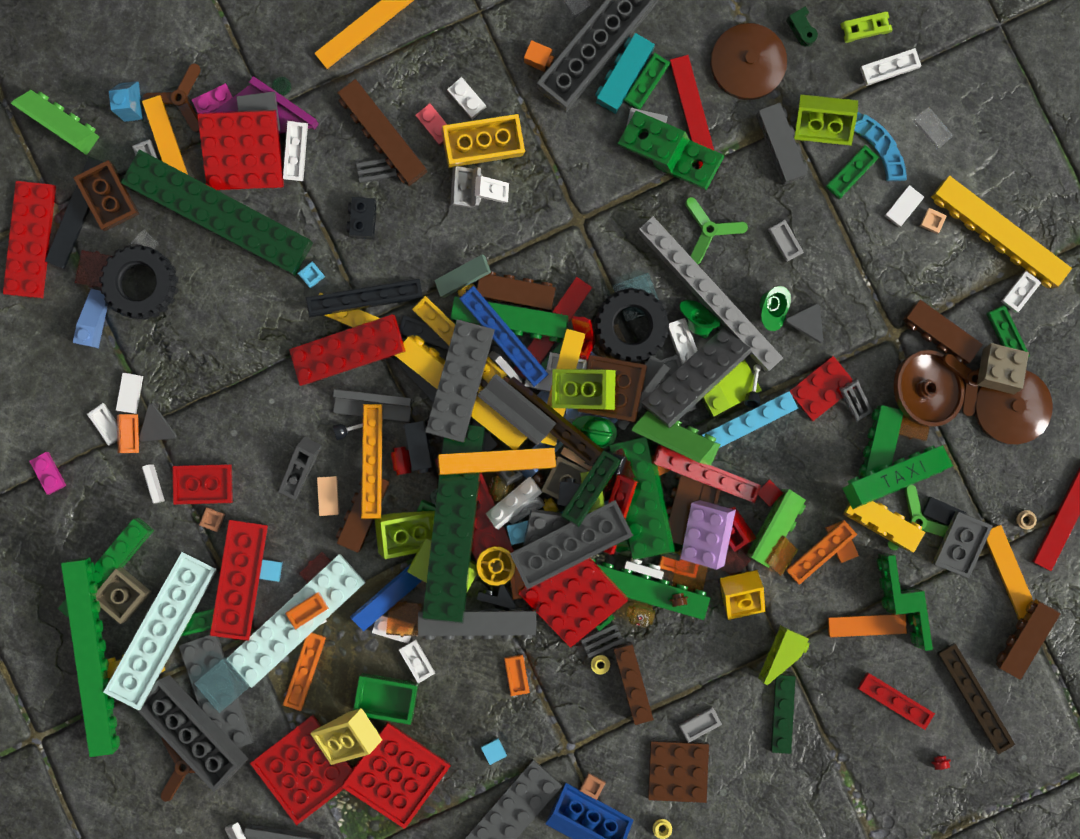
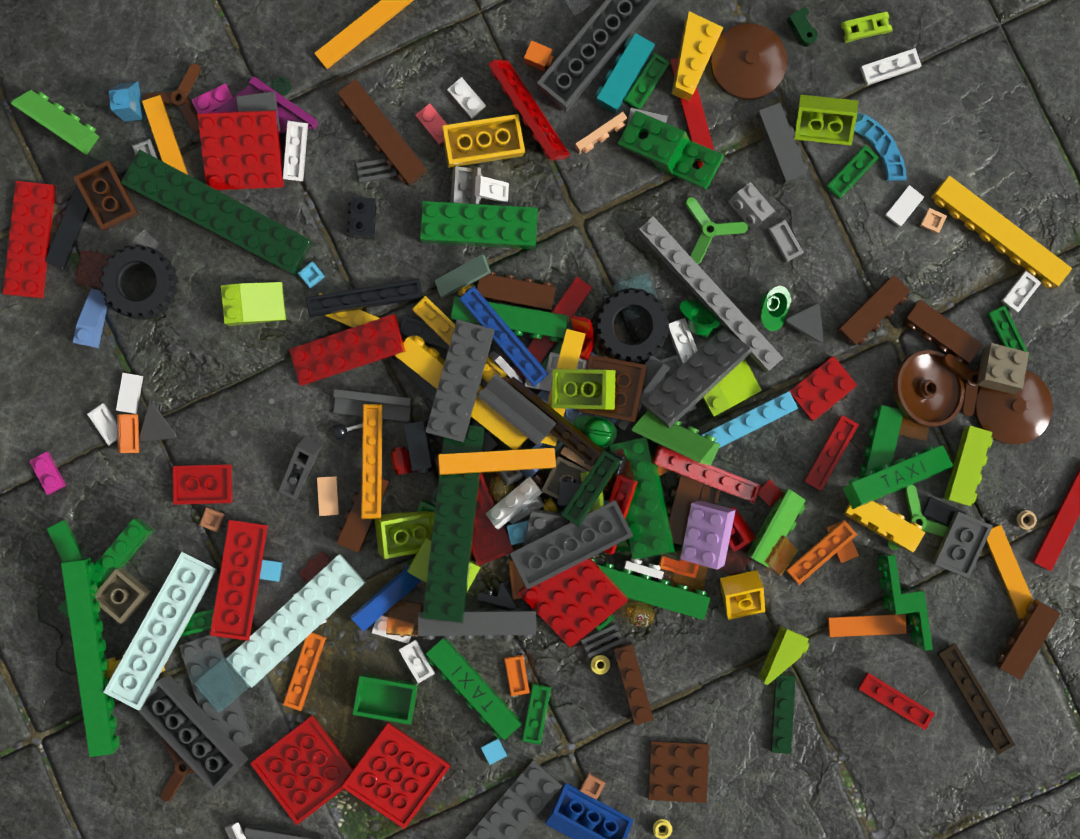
(64, 541): none -> green tile
(153, 483): white tile -> none
(253, 303): none -> lime slope
(307, 610): orange tile -> none
(347, 737): light yellow slope -> none
(473, 688): none -> green brick
(479, 225): none -> green brick
(495, 566): yellow cylinder -> none
(529, 109): none -> red plate
(536, 713): none -> green tile
(601, 134): none -> light nougat plate
(678, 600): reddish brown plate -> none
(695, 50): none -> yellow wedge
(700, 724): light grey tile -> none
(751, 205): none -> light grey bracket
(752, 398): black hinge -> none
(831, 453): none -> red plate
(848, 387): dark grey tile -> none
(873, 310): none -> reddish brown brick
(933, 128): clear tile -> none
(941, 762): red plate -> none
(968, 465): none -> lime brick

